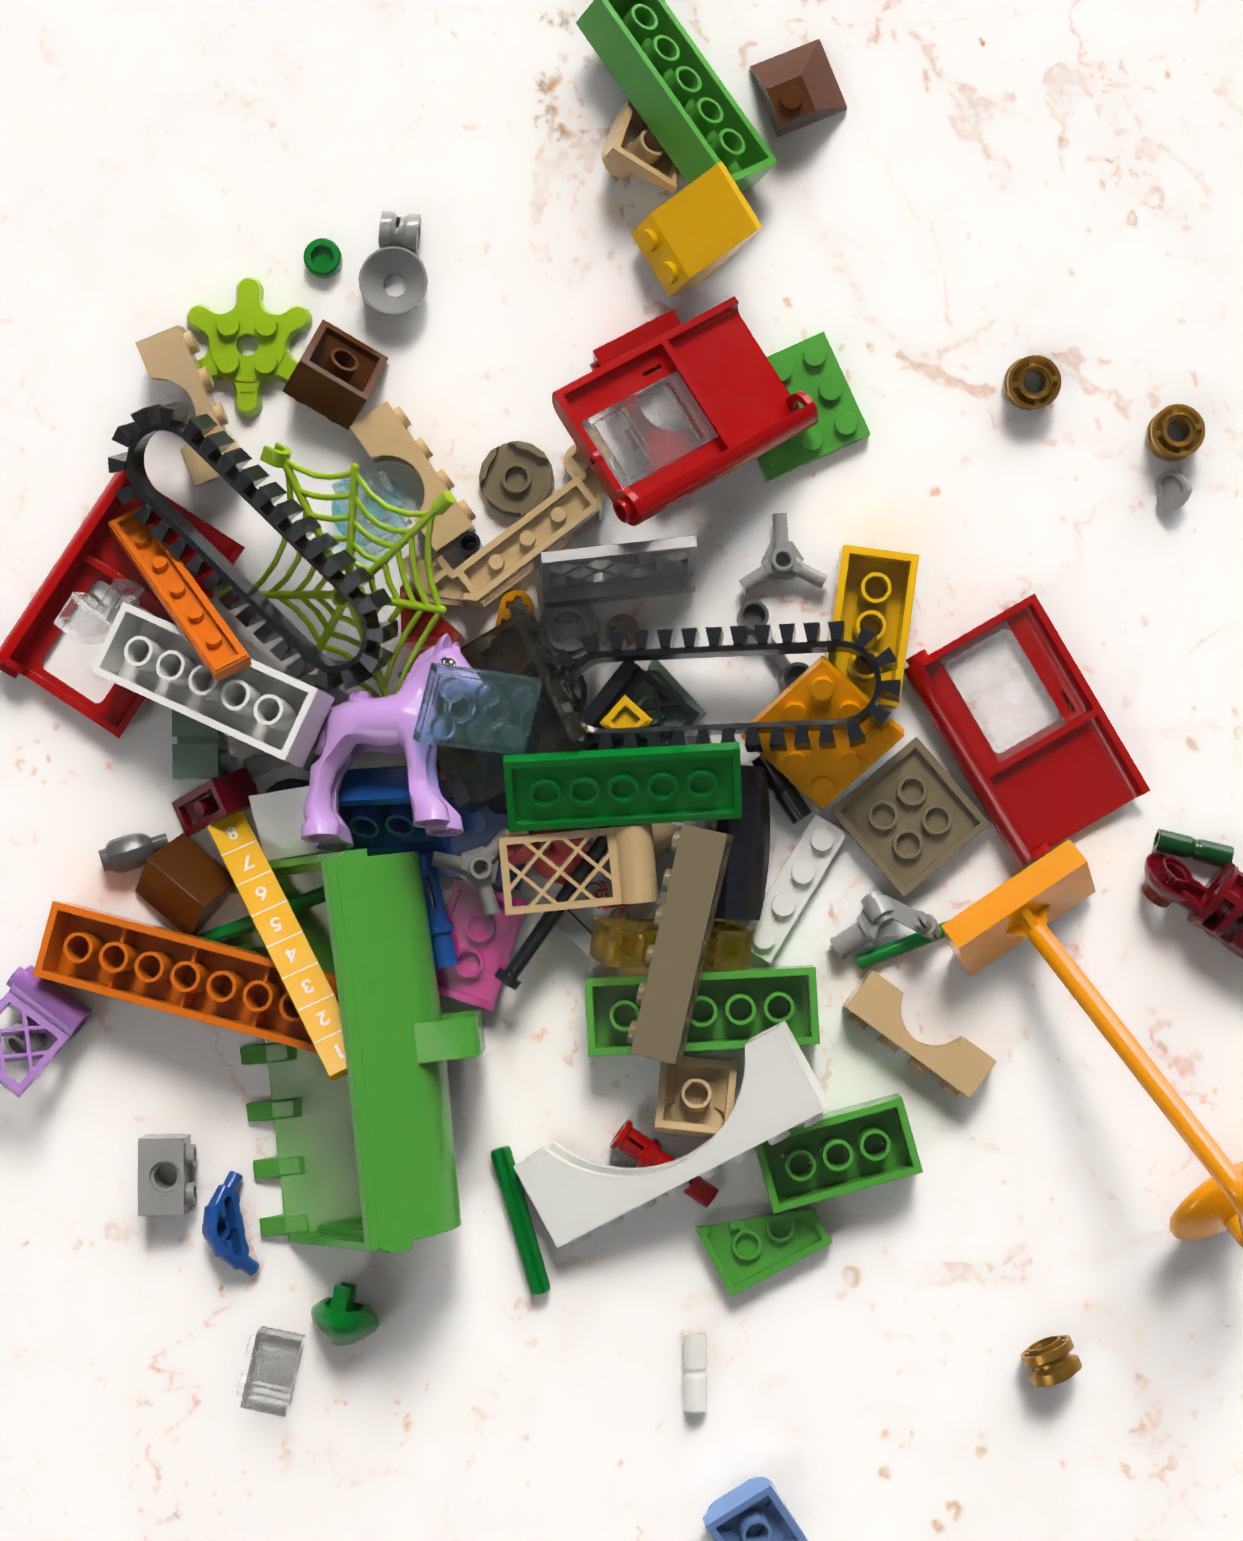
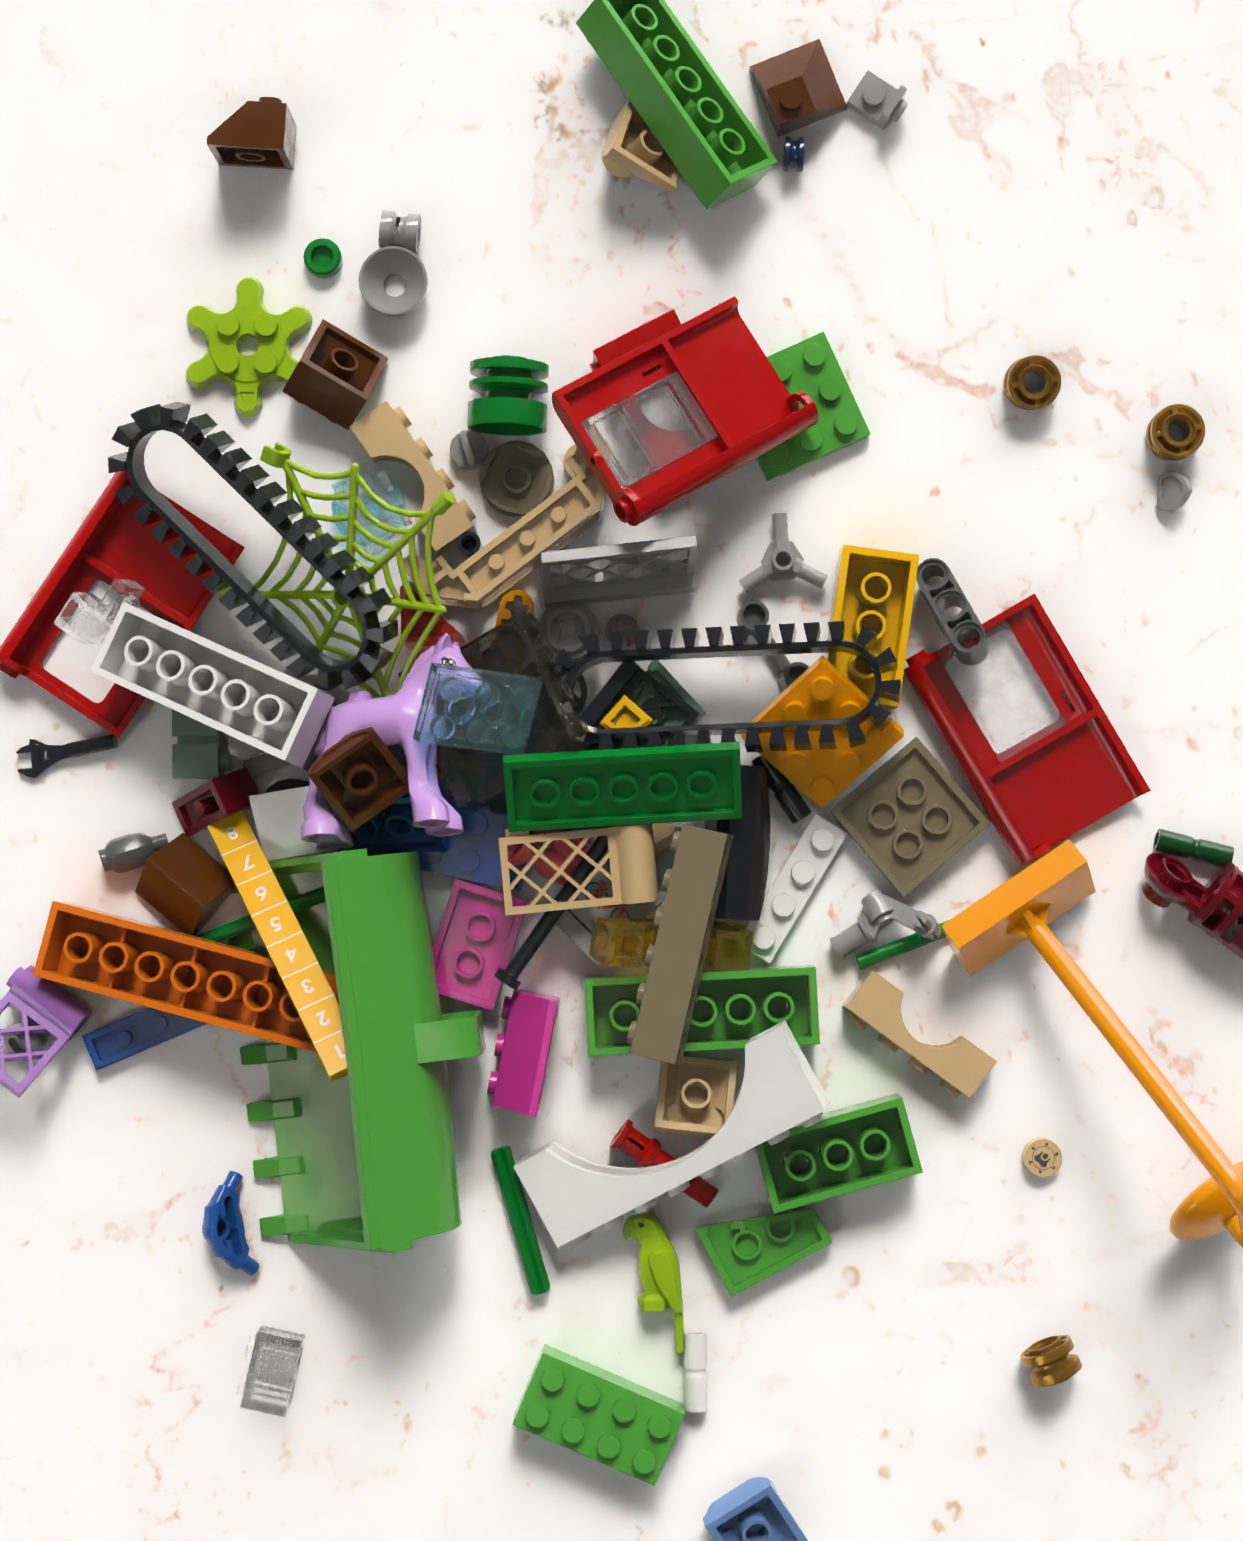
(46, 755): none -> black piece
(135, 1035): none -> blue tile
(155, 1195): light grey brick -> none
(173, 358): tan arch -> none
(181, 597): orange tile -> none
(256, 136): none -> reddish brown slope
(342, 1319): green piece -> none
(359, 777): none -> reddish brown slope
(439, 925): blue pin -> none
(468, 449): none -> light grey tile
(476, 868): light grey piece -> none
(508, 390): none -> green wheel
(523, 1051): none -> dark pink slope
(599, 1414): none -> bright green brick
(657, 1269): none -> lime animal
(696, 230): yellow slope -> none
(793, 154): none -> dark blue bush
(878, 100): none -> light grey bracket
(954, 628): none -> dark grey beam
(1042, 1157): none -> tan tile

